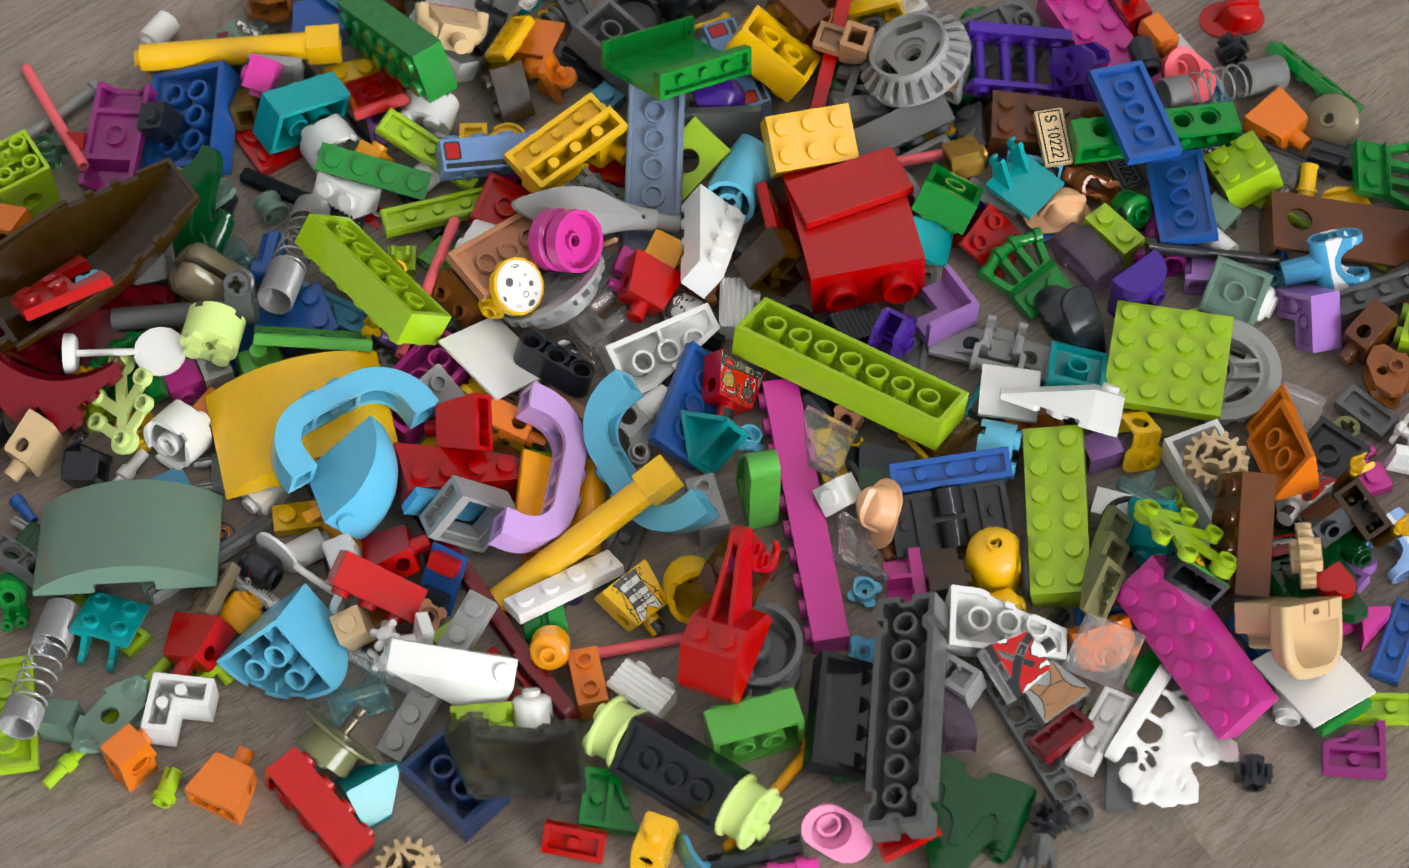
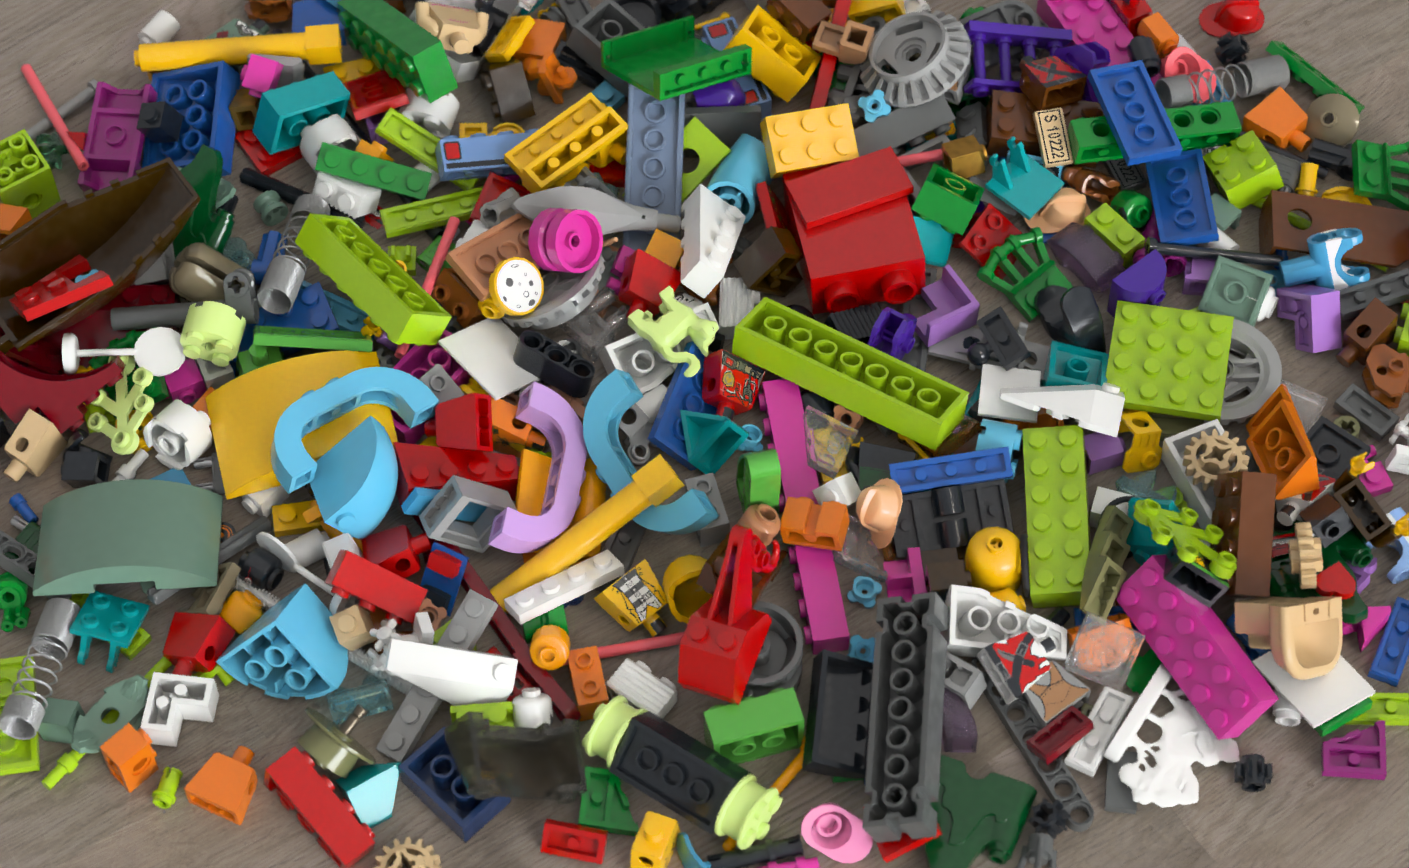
(499, 209): none -> light grey piece
(673, 326): none -> yellowish green animal
(763, 522): none -> nougat head
(814, 524): none -> orange brick
(867, 102): none -> medium azure plate
(1001, 339): none -> black plate
(1051, 82): none -> reddish brown torso

